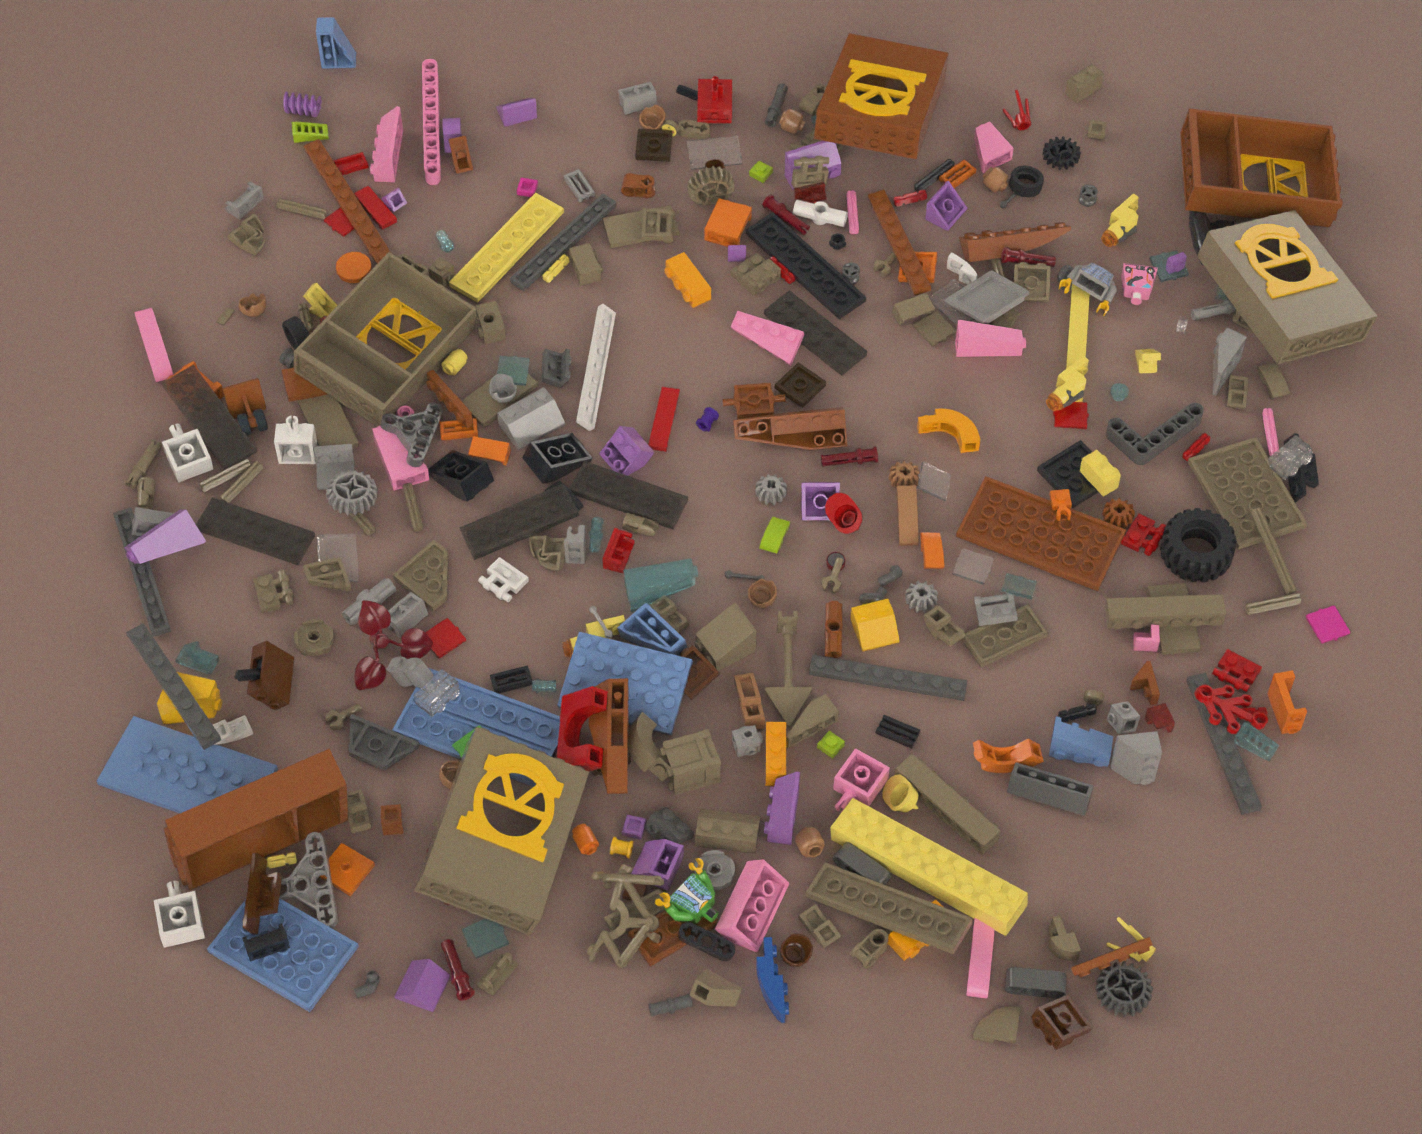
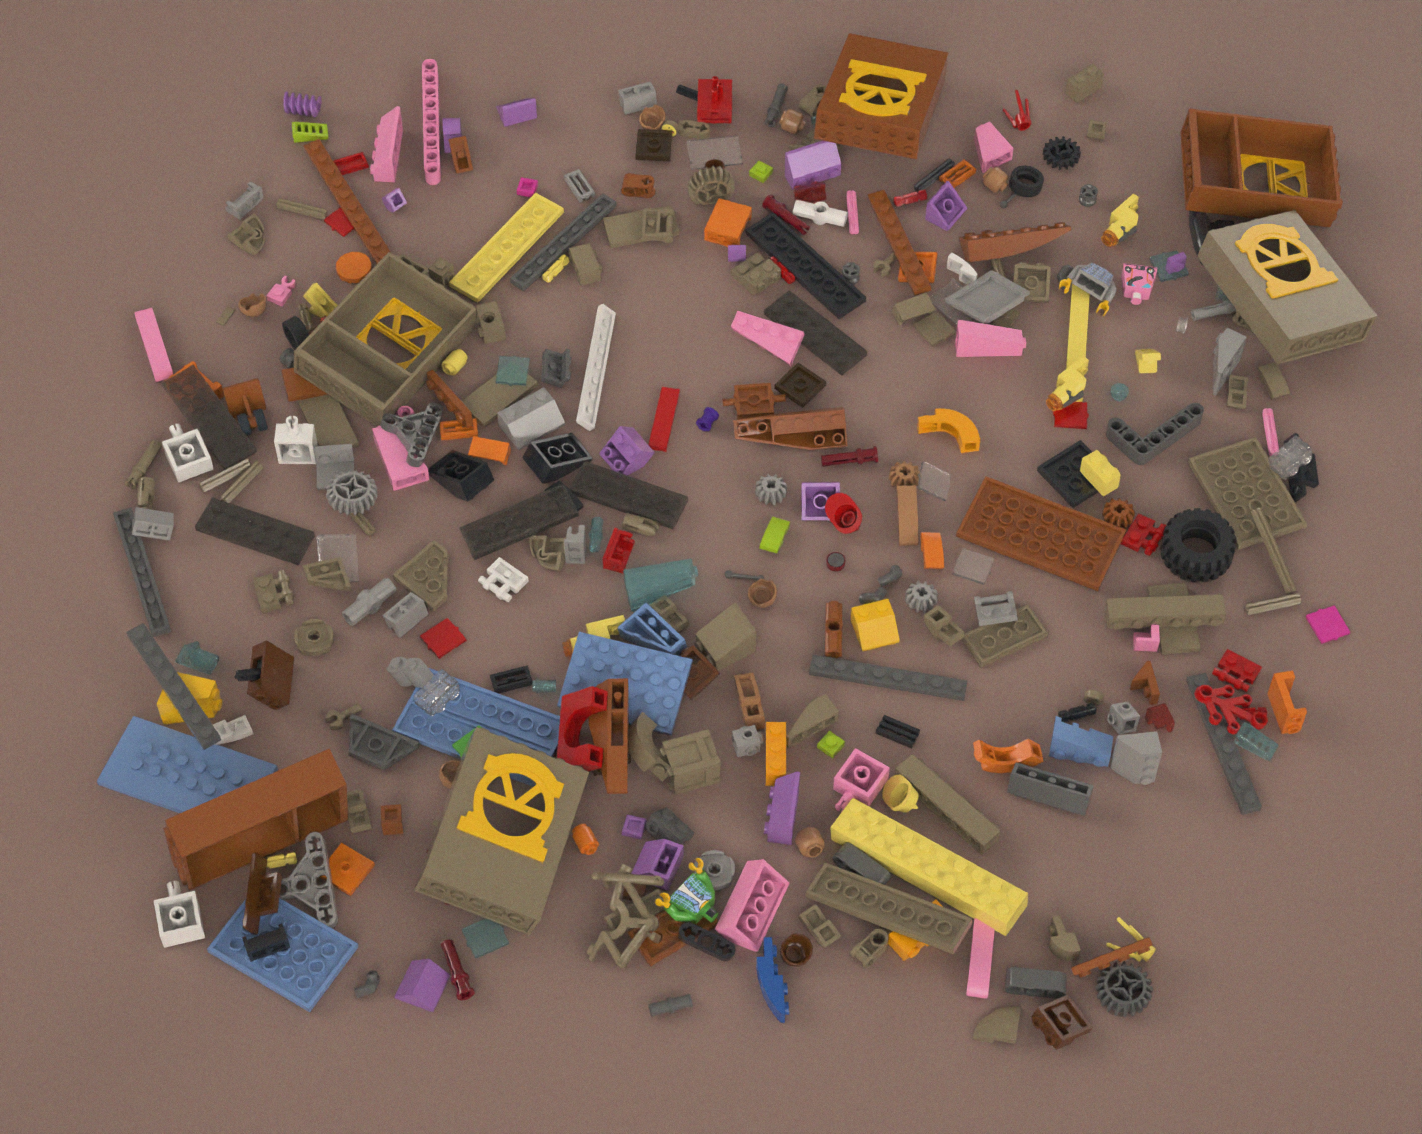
(167, 537): slope -> none
(281, 293): none -> bright pink plate
(333, 45): medium blue wedge -> none
(371, 621): dark red plant -> none
(375, 207): red tile -> none
(412, 507): dark tan axle -> none
(446, 244): clear light blue pin -> none
(497, 974): dark tan hinge -> none
(502, 388): light grey hair -> none
(608, 633): light grey hinge -> none
(621, 847): yellow bush -> none
(688, 280): light orange brick -> none
(715, 990): dark tan slope -> none
(727, 831): dark tan slope -> none
(788, 699): dark tan piece -> none
(808, 176): dark tan plate -> none
(833, 578): dark tan bar -> none
(837, 241): black plate -> none
(1019, 256): dark red pin -> none
(1019, 586): clear light blue piece -> none
(1061, 502): orange plate -> none
(1196, 446): red axle -> none

